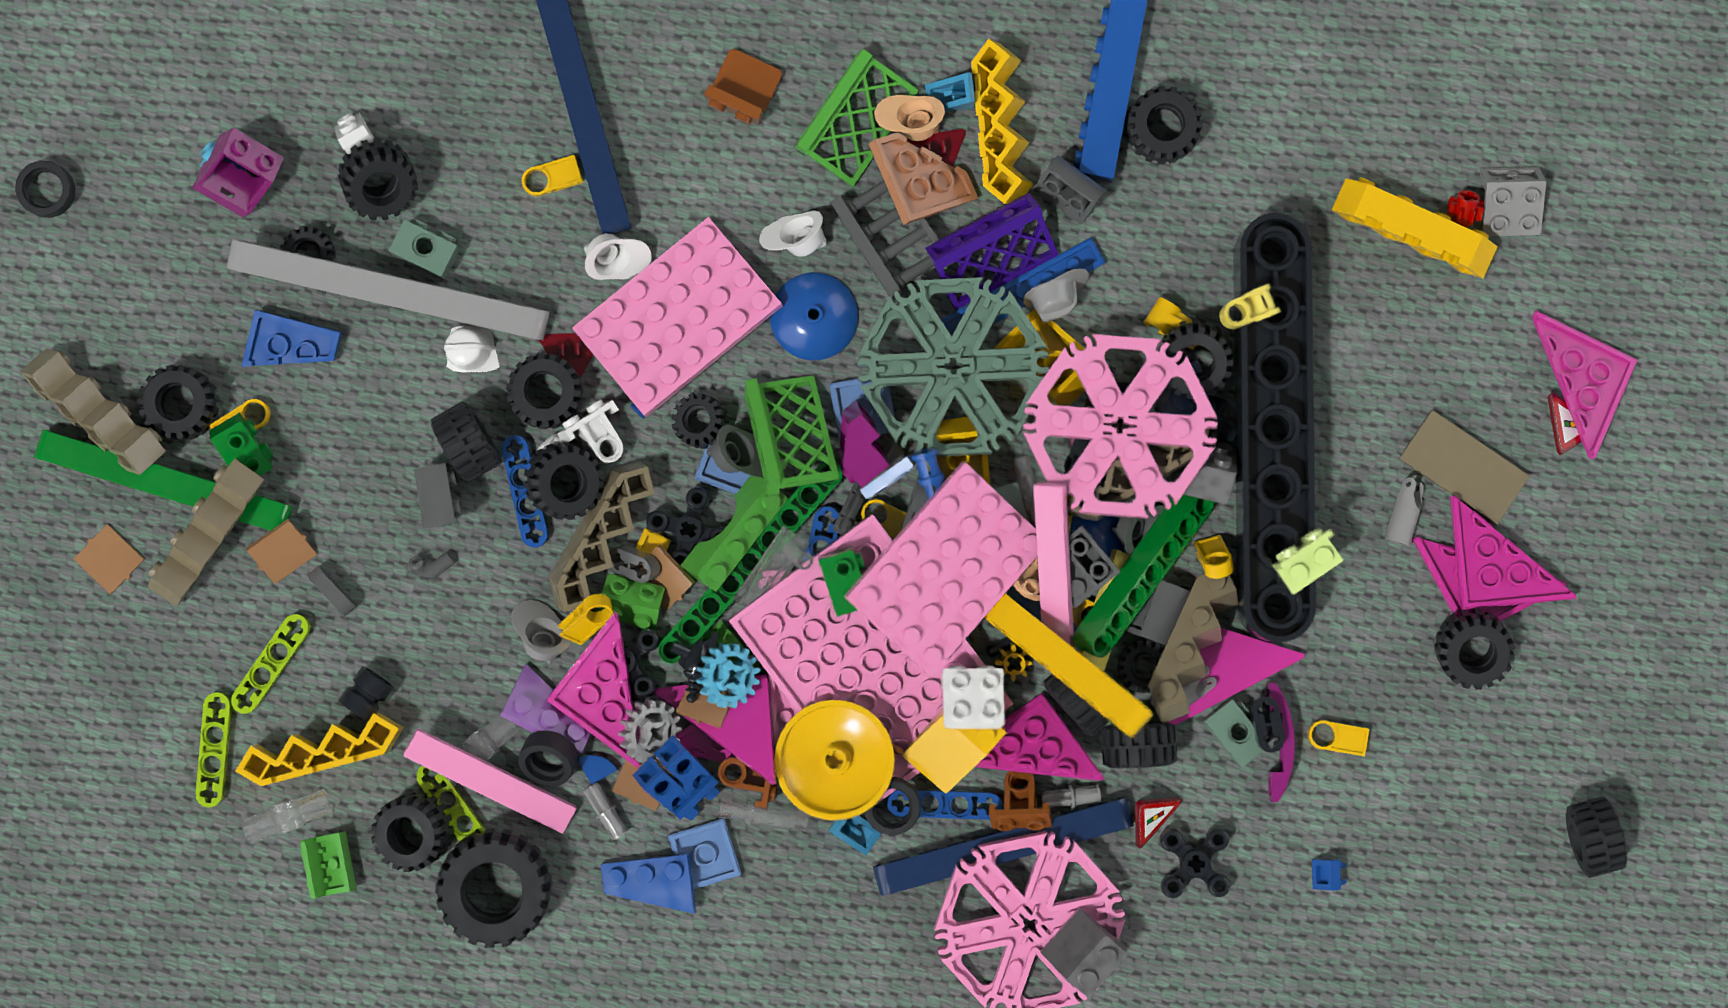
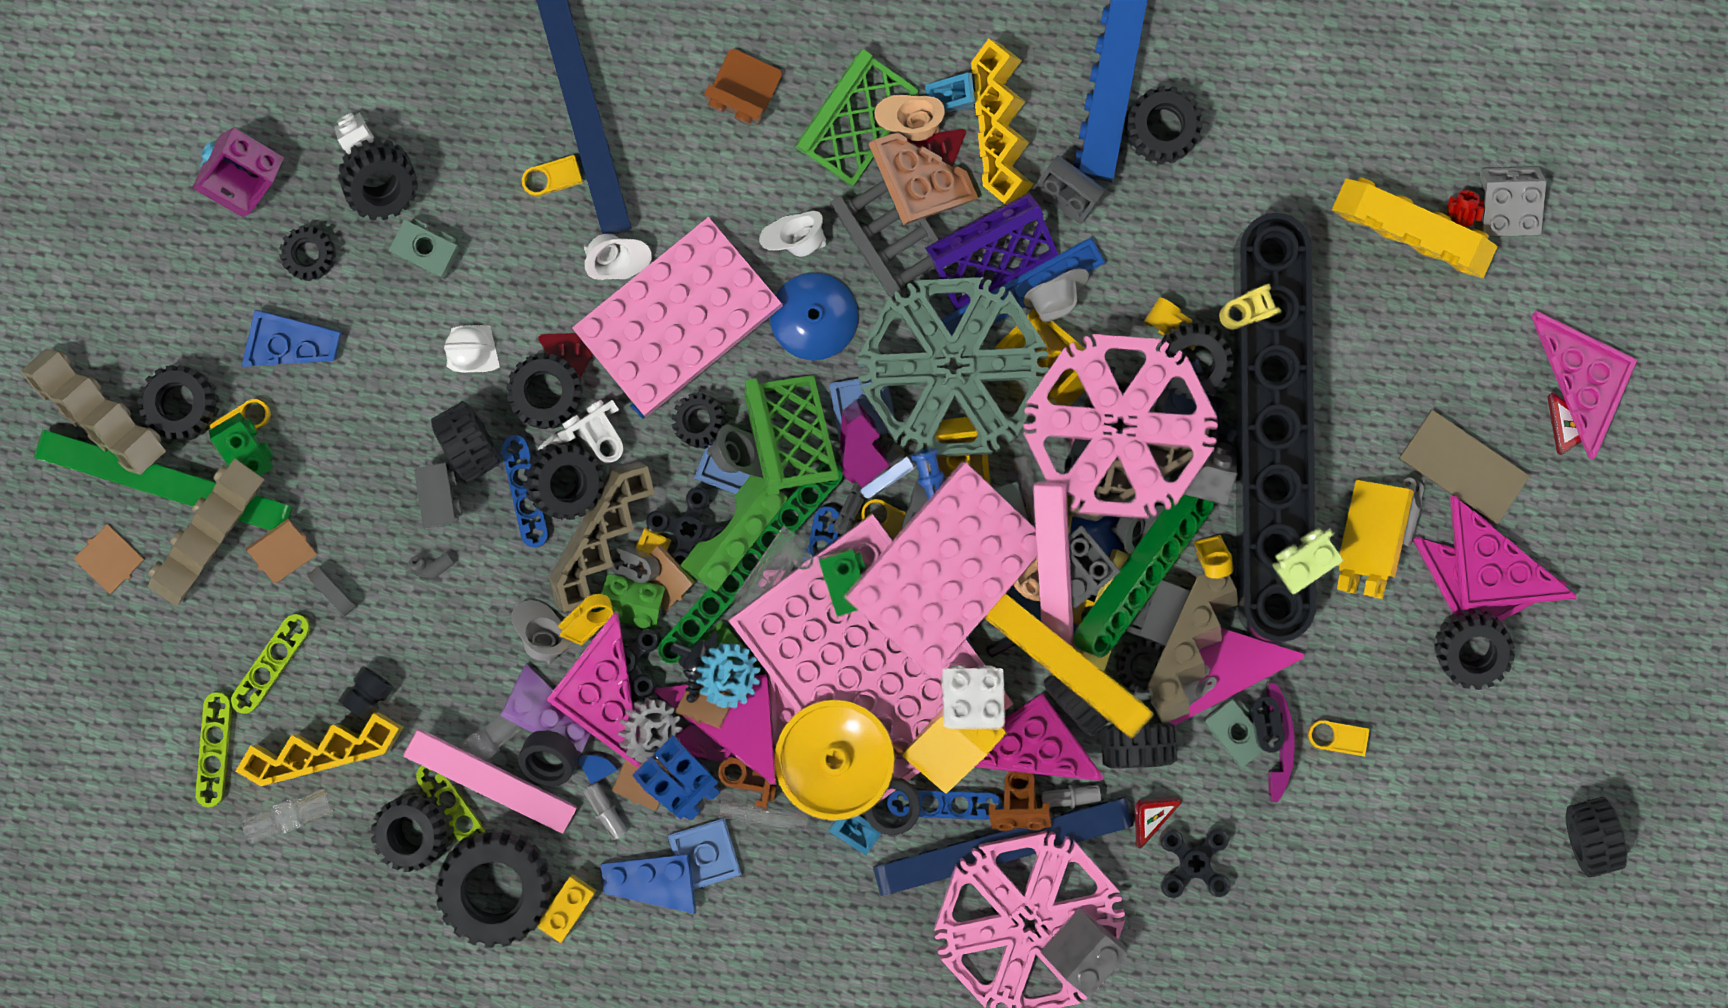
(29, 173): black tyre -> none
(328, 865): bright green bracket -> none
(387, 289): light grey beam -> none
(566, 908): none -> yellow brick
(1014, 654): yellow gear -> none
(1327, 874): blue tile -> none
(1373, 536): none -> yellow tile

